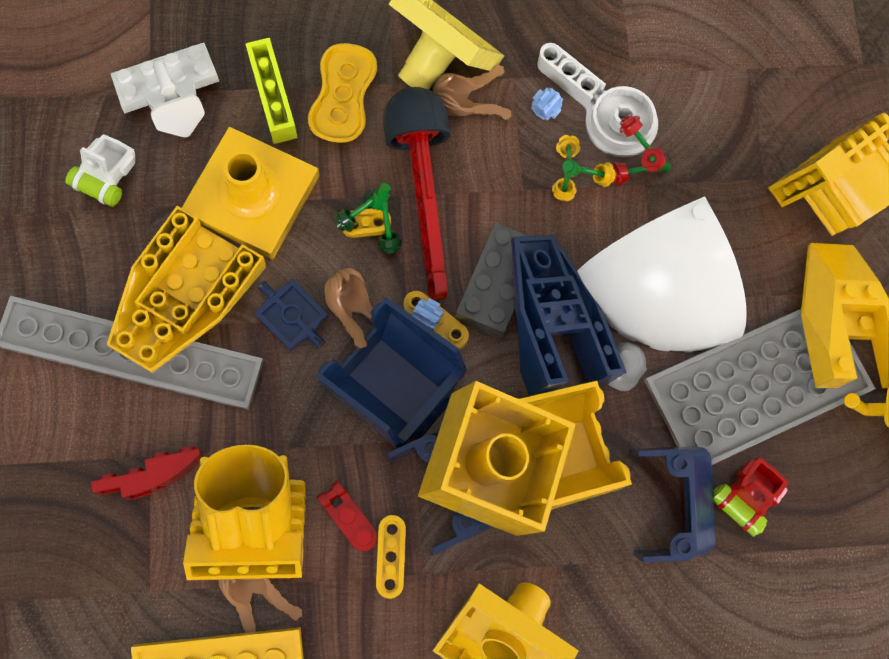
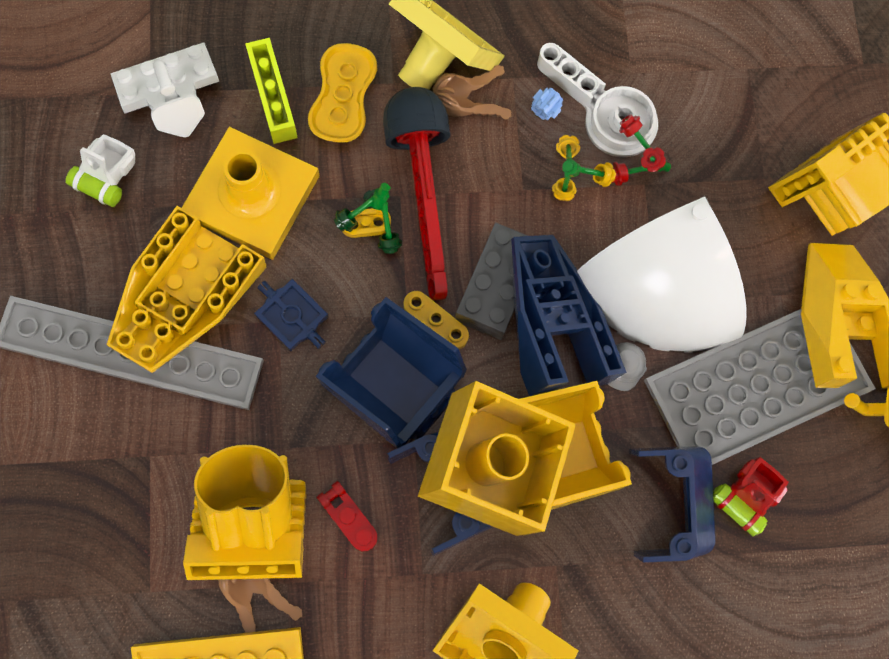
(160, 472): red slope -> none
(347, 295): medium nougat hair -> none
(386, 544): yellow plate -> none
(428, 312): light blue gear -> none

